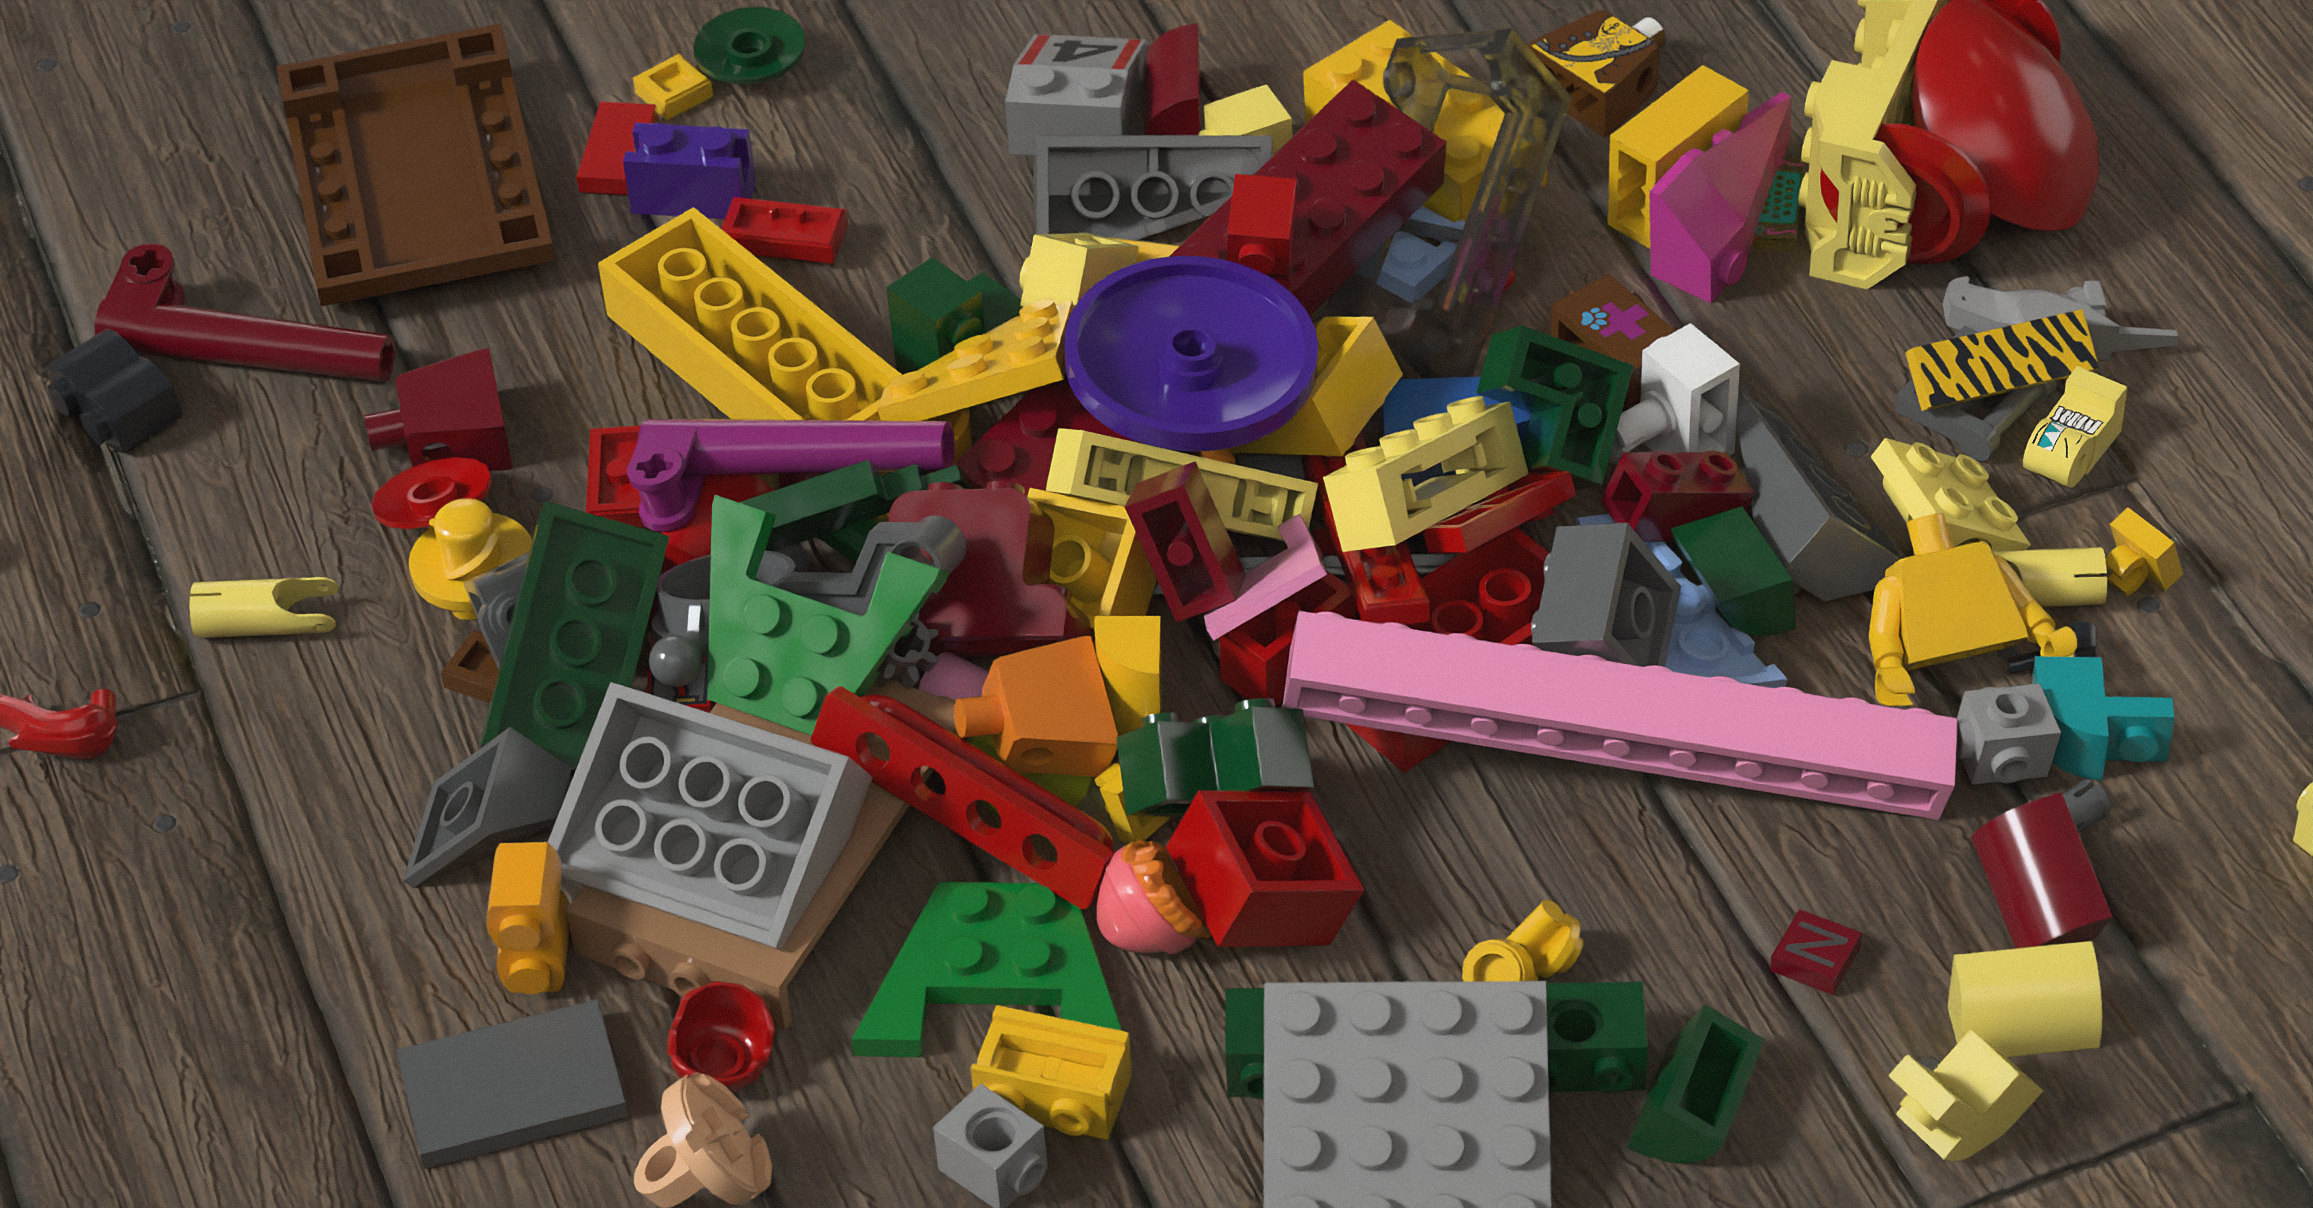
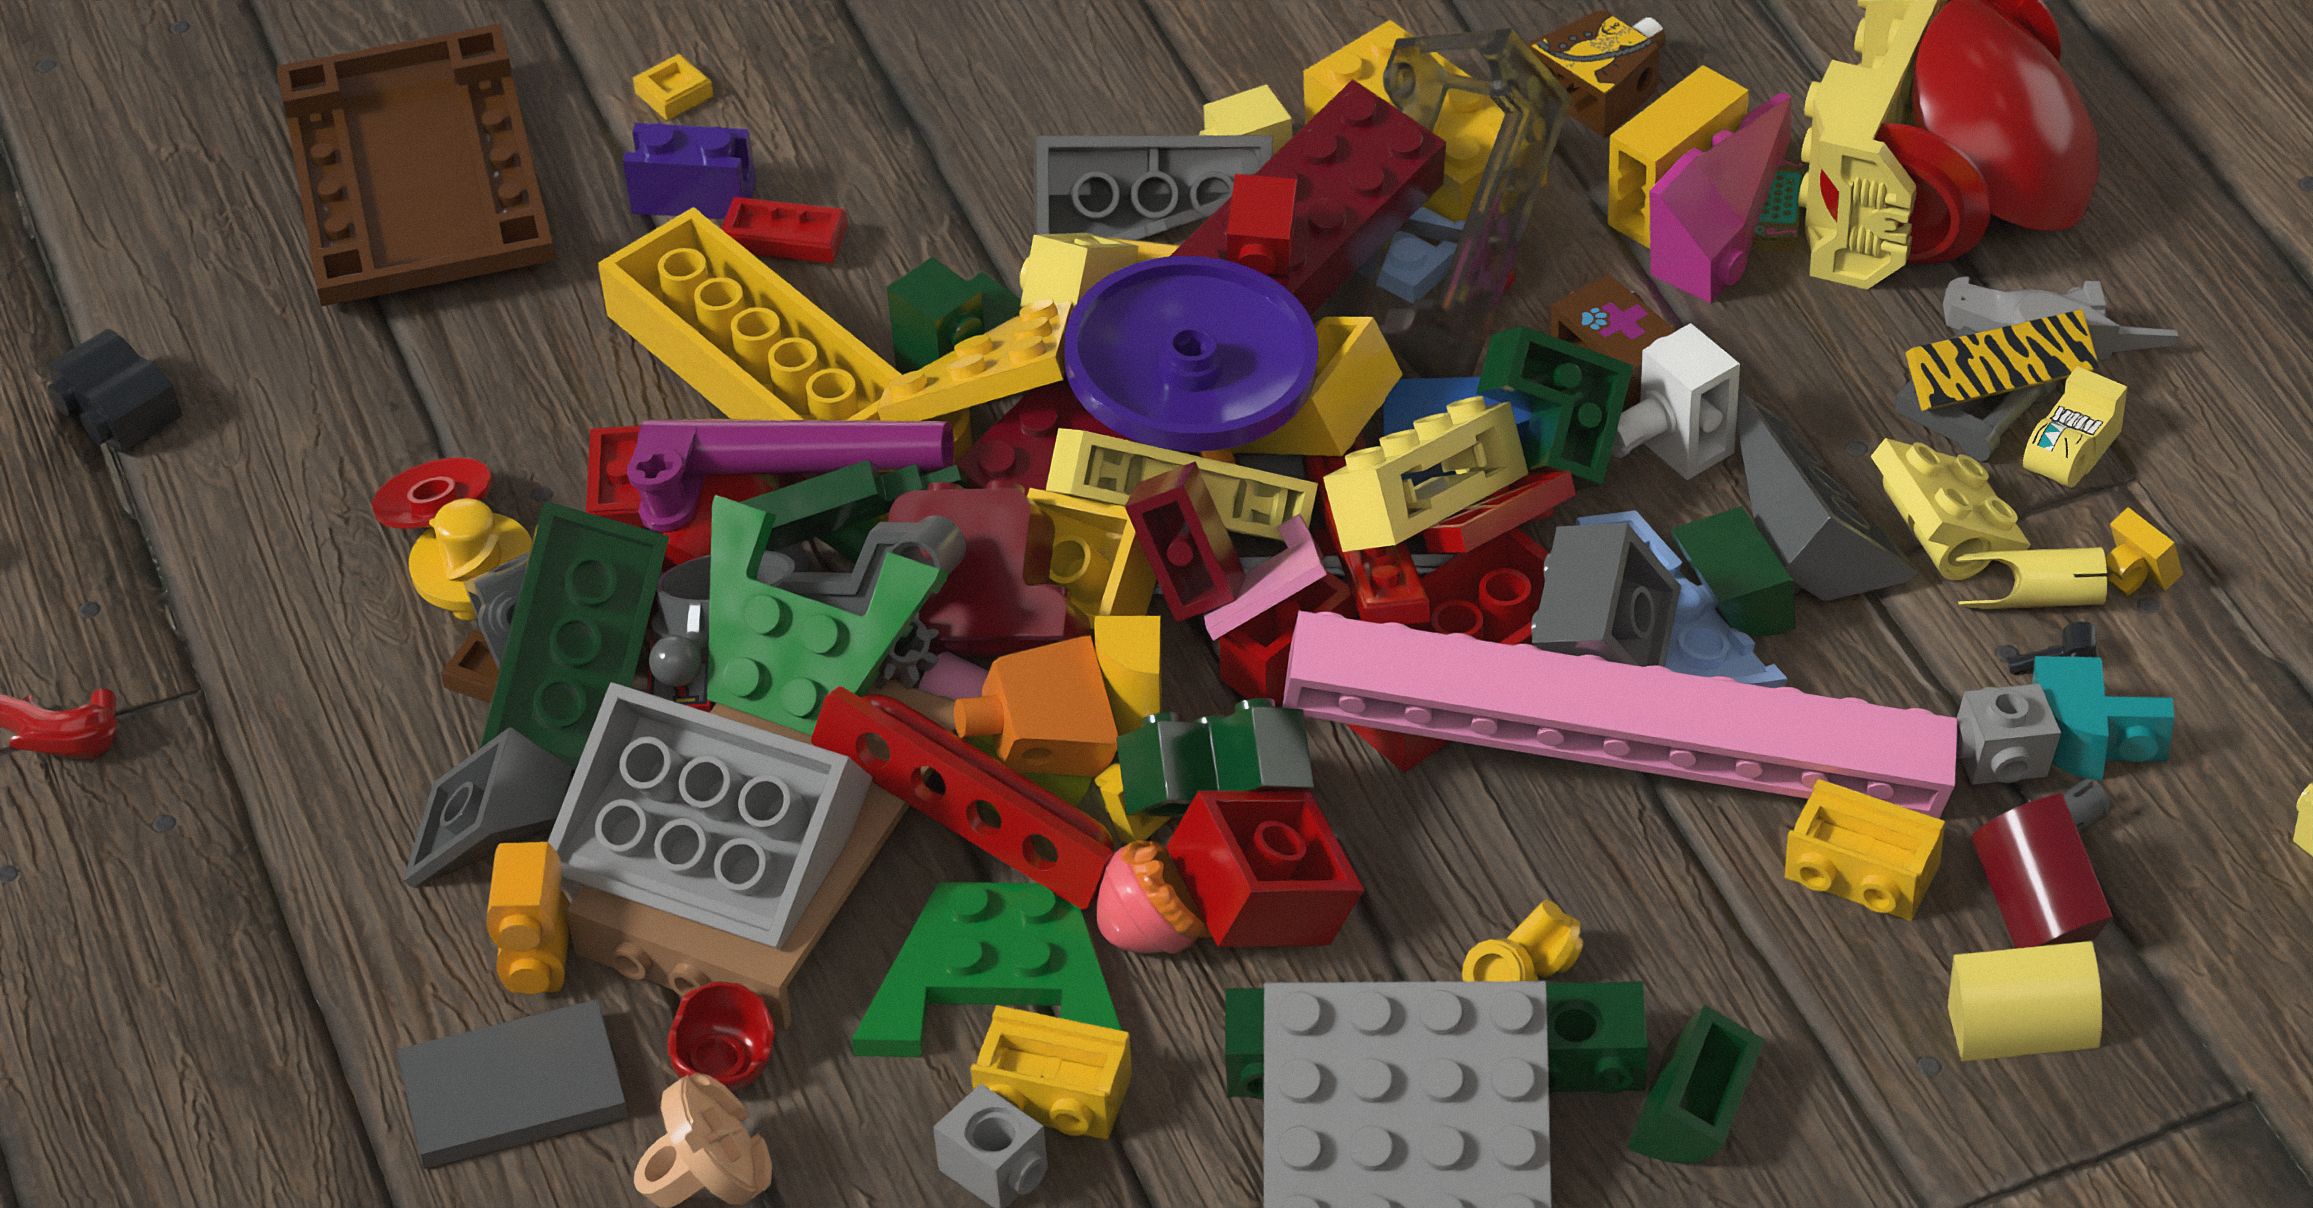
(151, 316): dark red axle -> none
(257, 607): light yellow piece -> none
(446, 414): dark red torso -> none
(609, 139): red tile -> none
(749, 45): dark green dish -> none
(1072, 88): light grey slope -> none
(1173, 83): dark red brick -> none
(1673, 489): dark red brick -> none
(1816, 951): dark red tile -> none
(1864, 850): none -> yellow hinge
(1951, 608): yellow torso -> none
(1965, 1099): light yellow brick -> none

